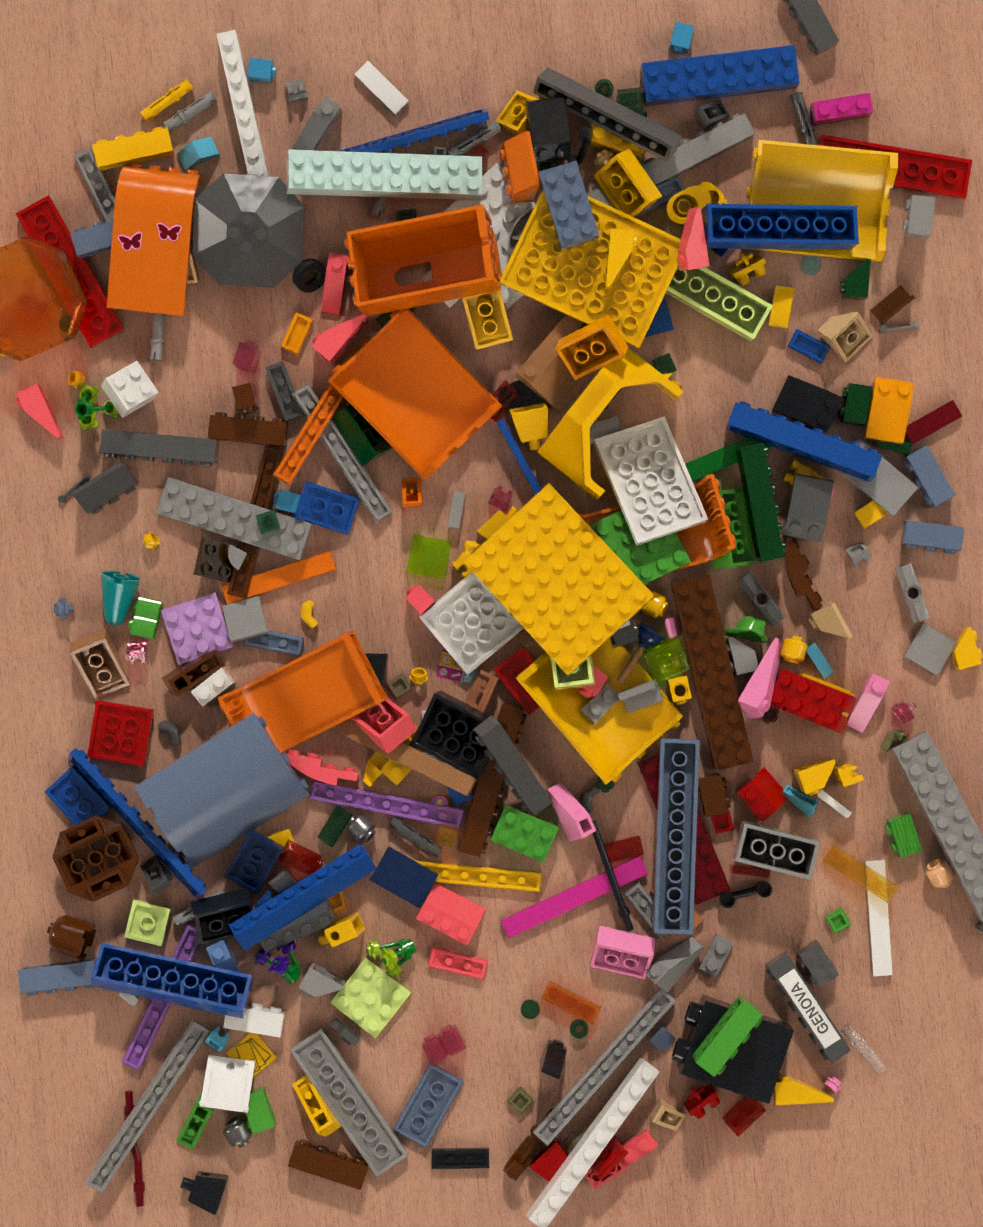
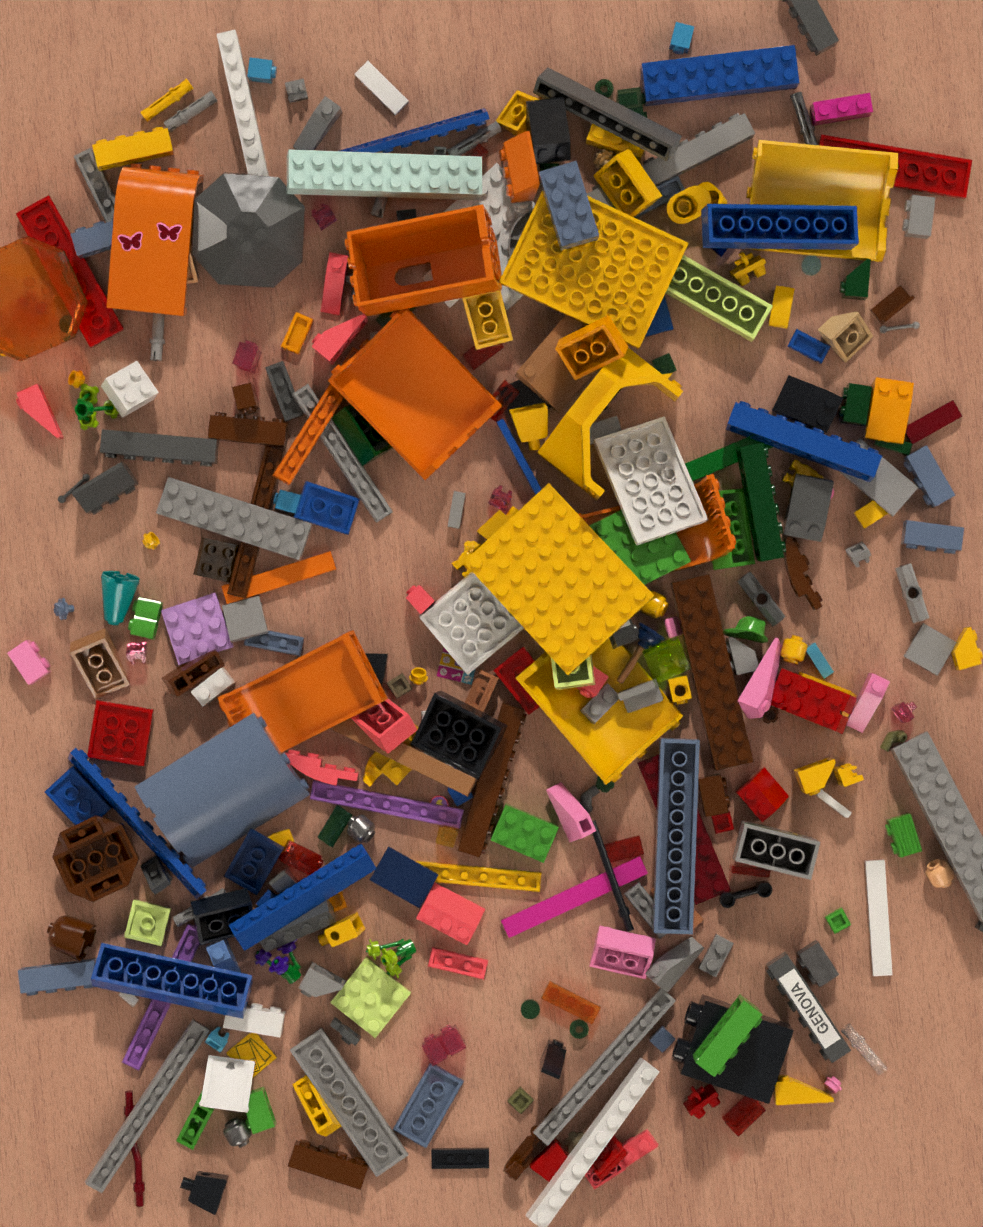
(29, 661): none -> bright pink brick
(171, 729): dark grey arm -> none
(197, 153): medium azure slope -> none
(236, 556): light grey tile -> none
(268, 521): clear green plate -> none
(306, 614): yellow arm -> none
(313, 284): black tyre -> none
(324, 216): none -> clear pink tile
(412, 493): orange slope -> none
(419, 839): dark grey pin -> none
(428, 556): clear neon green tile -> none
(476, 358): none -> clear red tile
(512, 765): dark grey brick -> none
(586, 134): black bar -> none
(619, 249): yellow slope -> none
(667, 1115): tan slope -> none
(693, 247): coral slope -> none
(711, 114): dark grey slope -> none
(800, 800): medium azure piece -> none
(830, 621): tan slope -> none
(860, 873): clear yellow tile -> none

